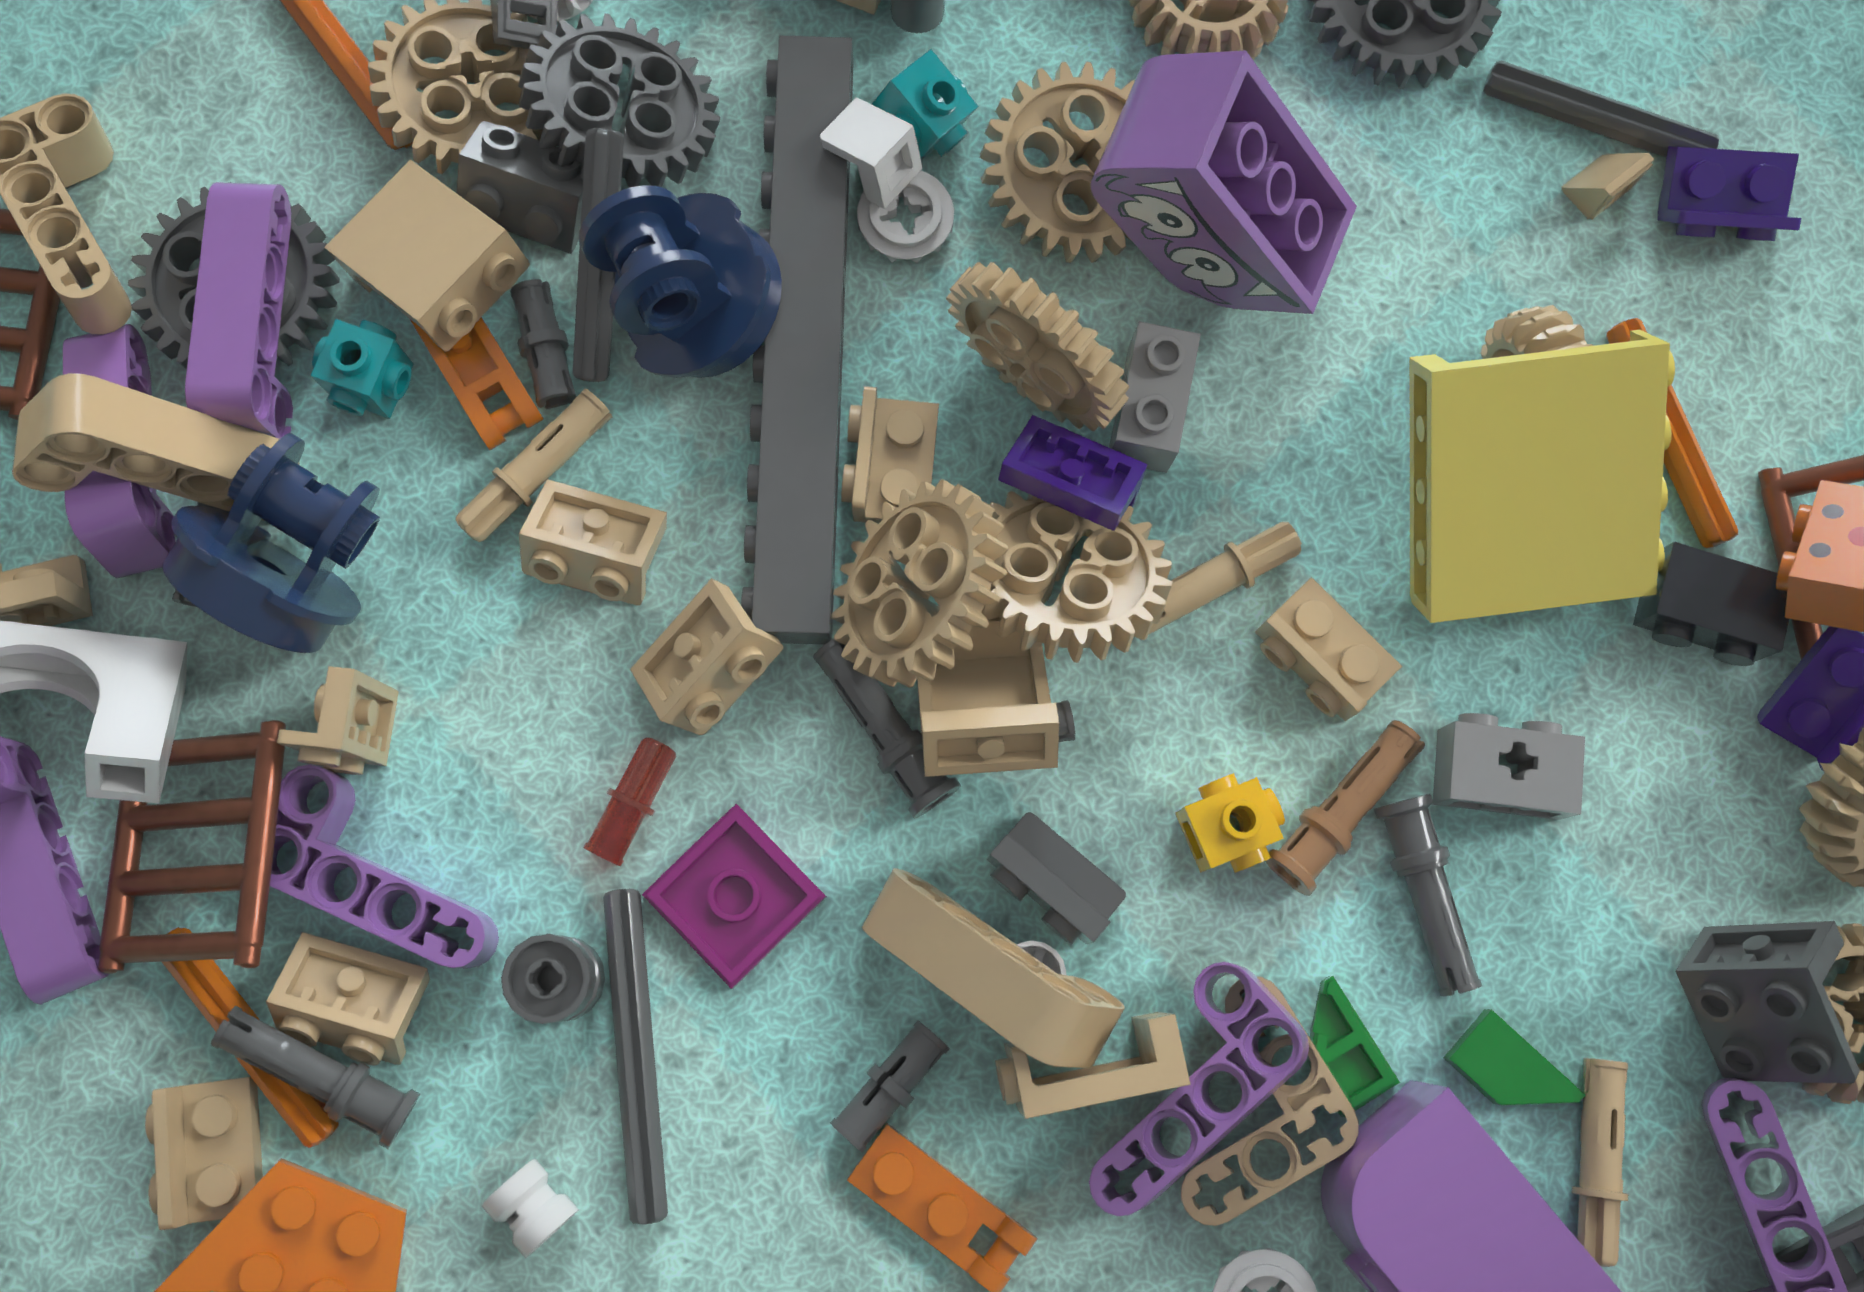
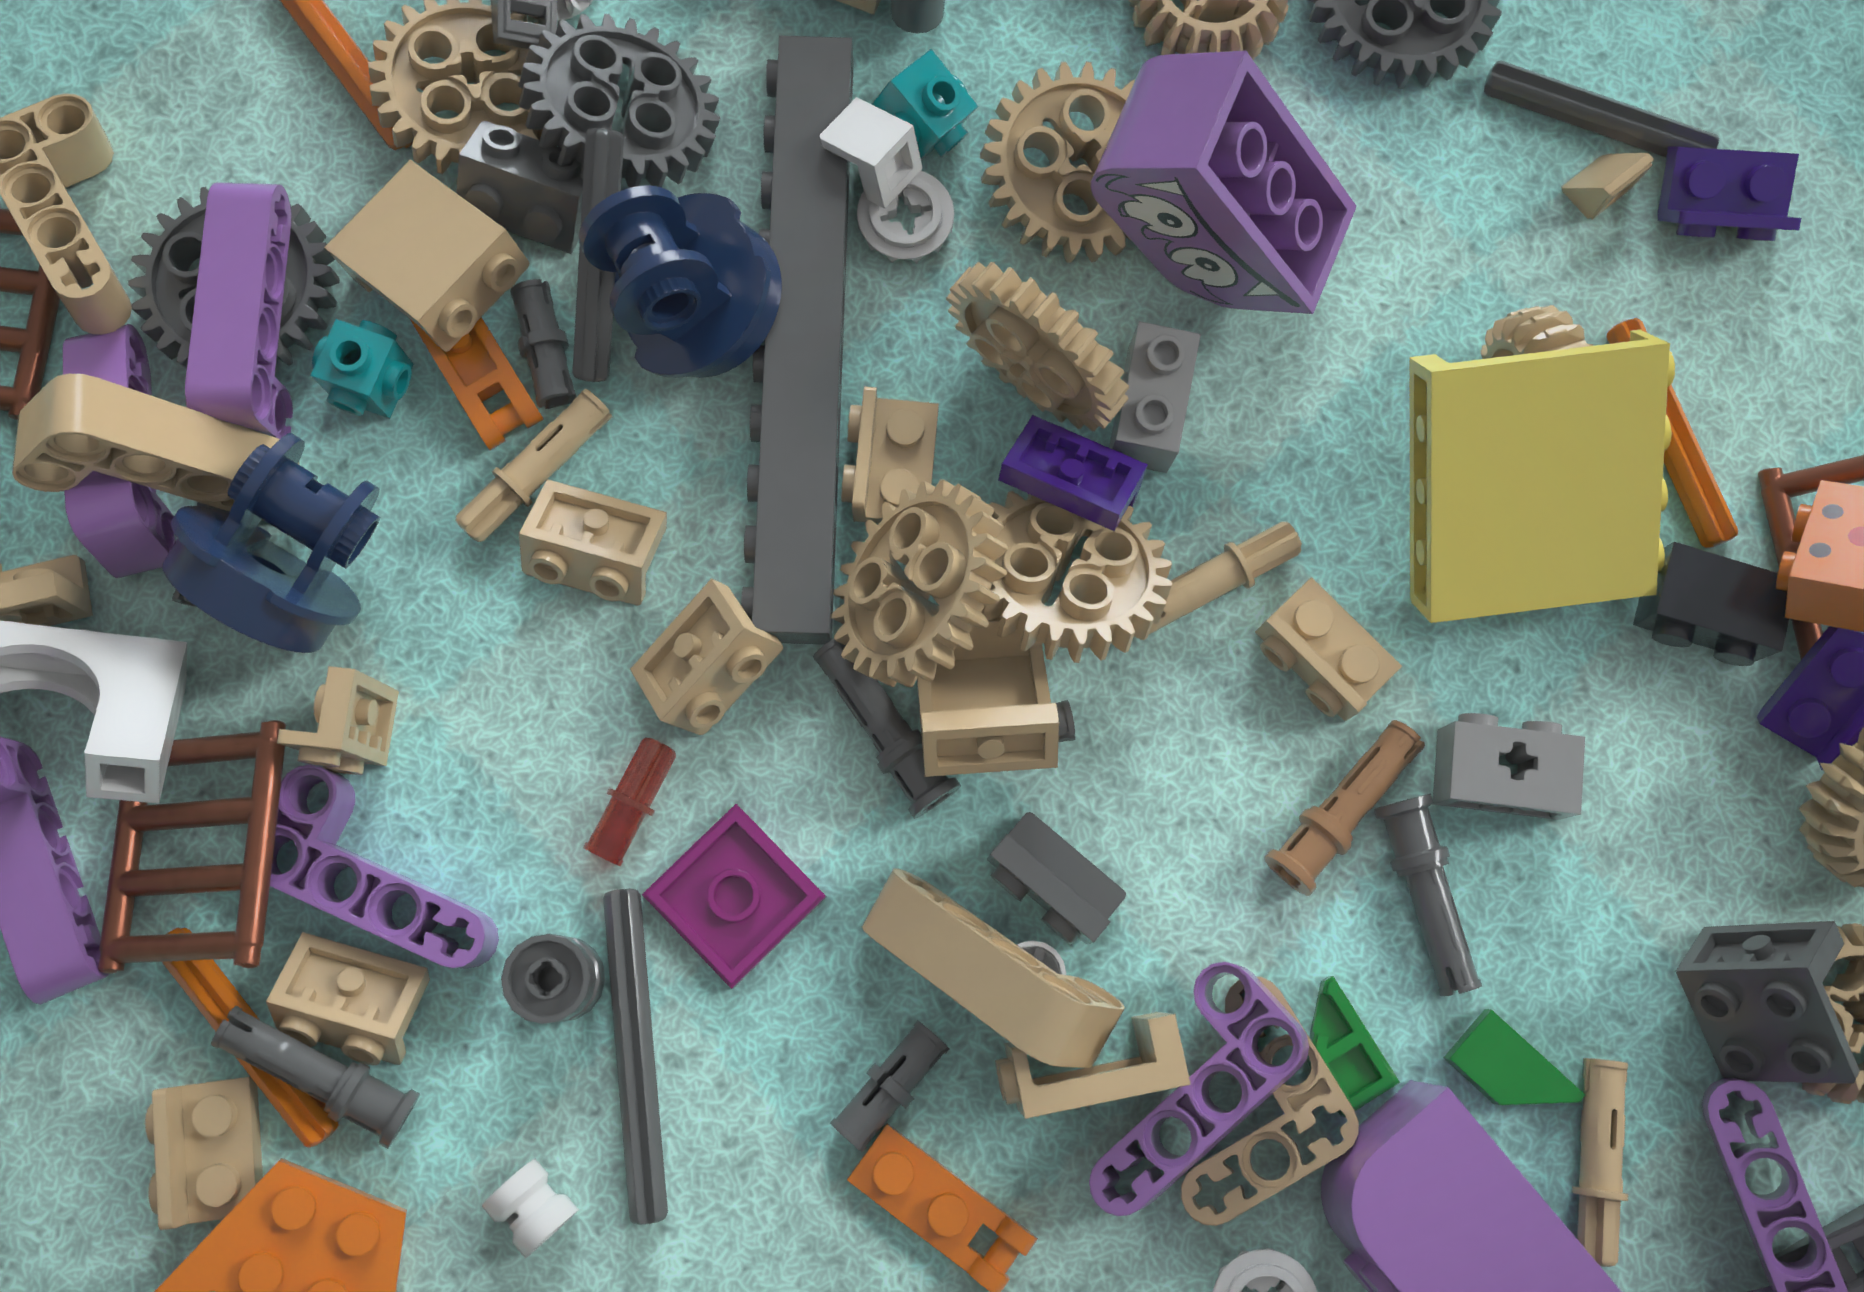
(1211, 834): yellow brick -> none

